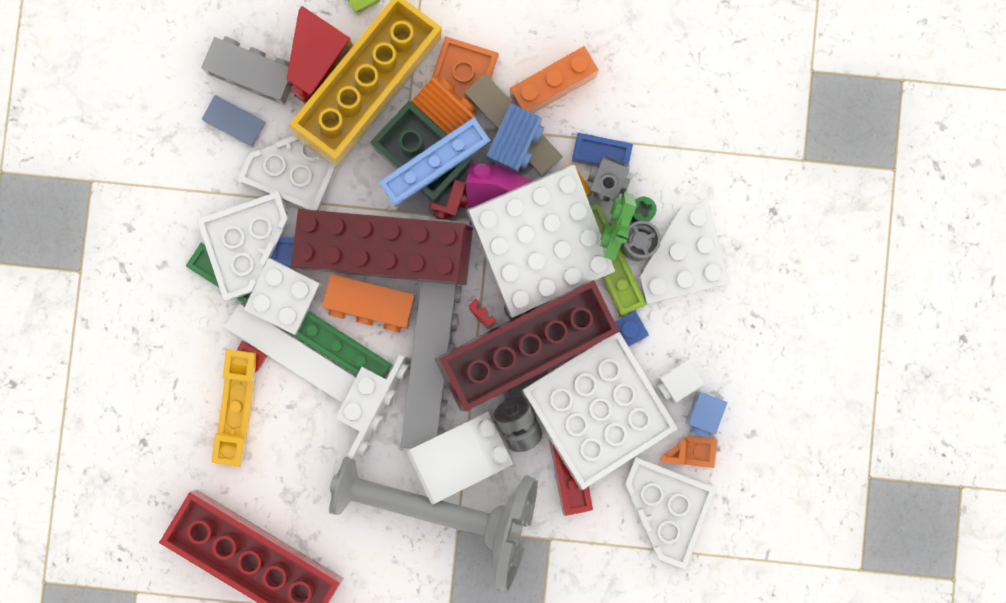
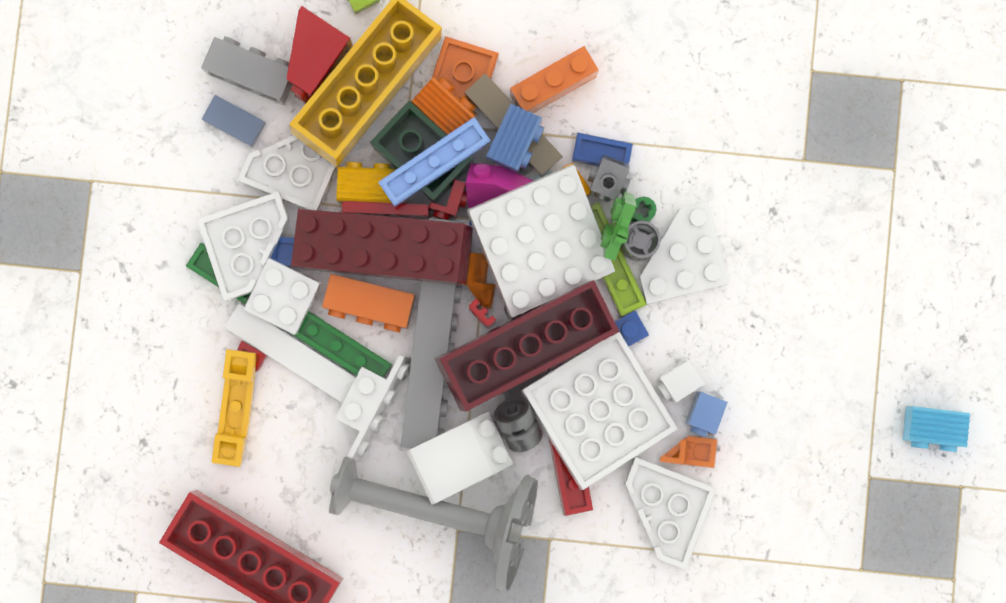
(361, 183): none -> yellow brick
(403, 210): none -> red tile
(477, 279): none -> orange slope
(936, 427): none -> medium azure brick

